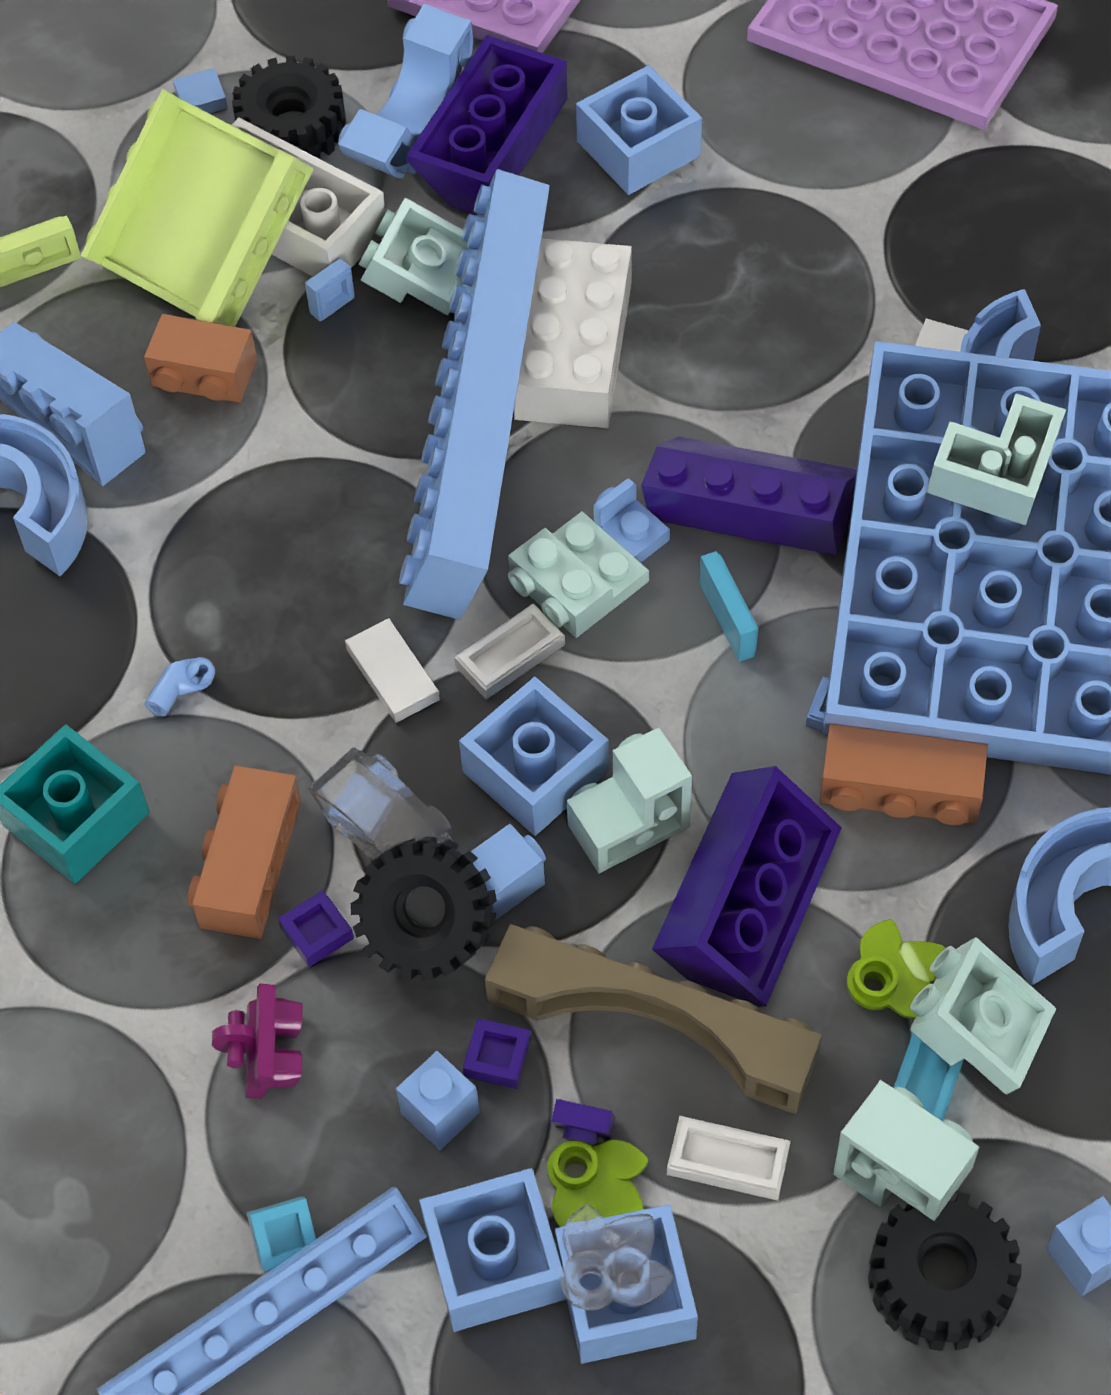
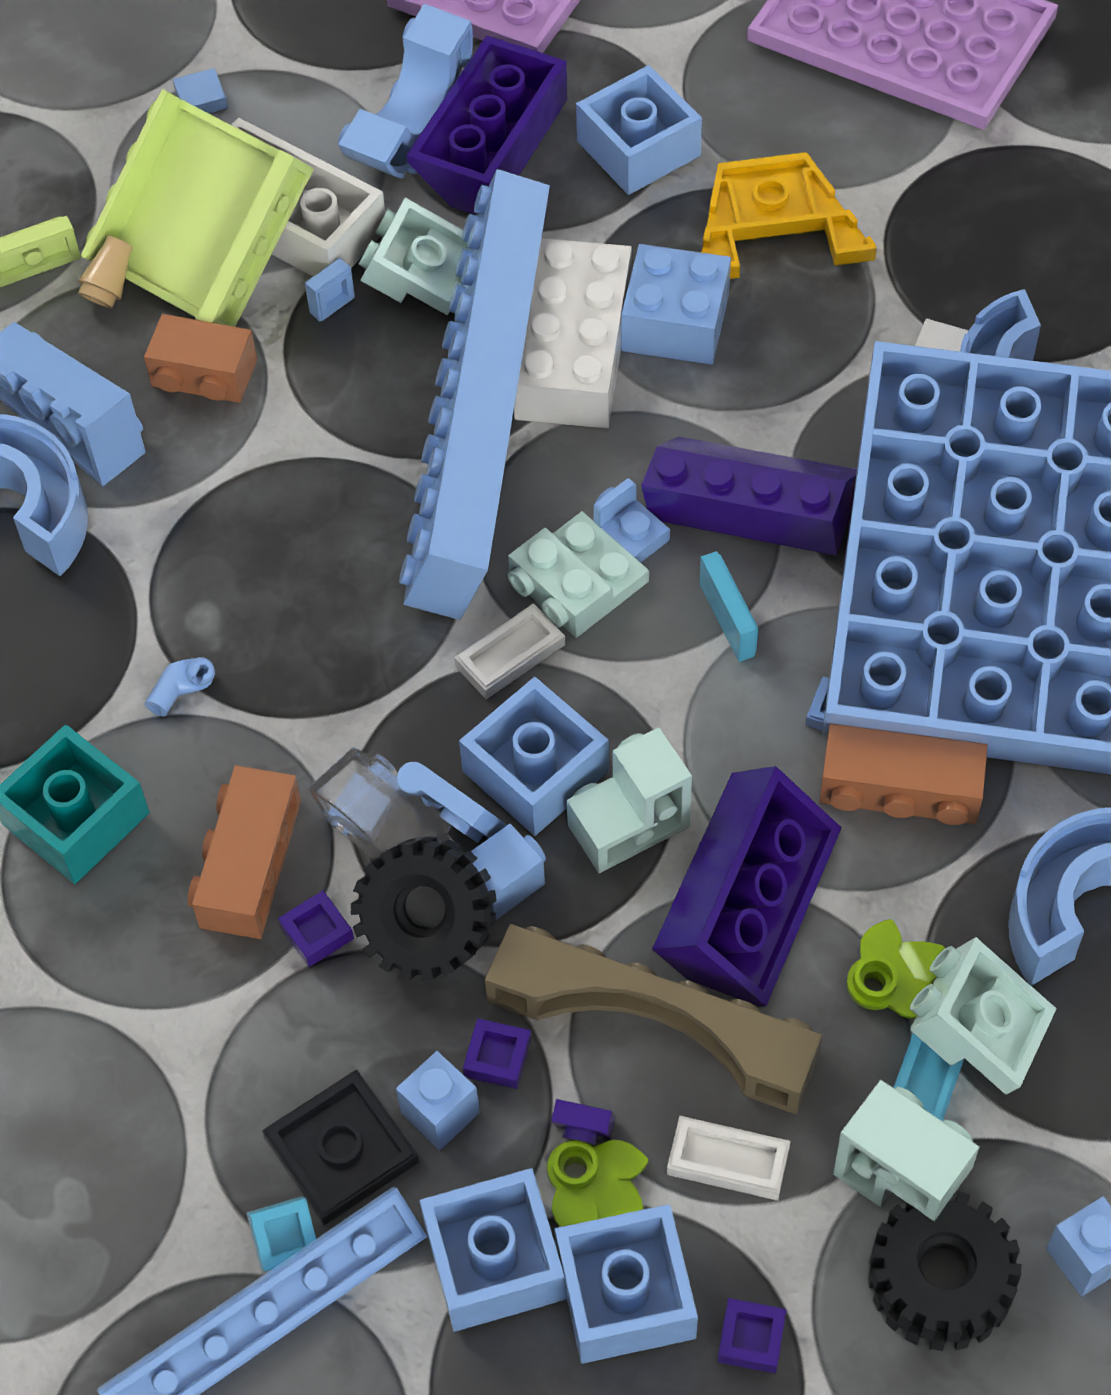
(106, 273): none -> tan cone
(265, 1020): magenta hips -> none
(293, 88): black tyre -> none
(340, 1146): none -> black tile
(392, 670): white tile -> none
(455, 806): none -> light blue plate
(615, 1253): clear plate -> none
(675, 304): none -> light blue brick
(751, 1335): none -> dark purple plate
(777, 199): none -> yellow wing
(1002, 471): light aqua brick -> none

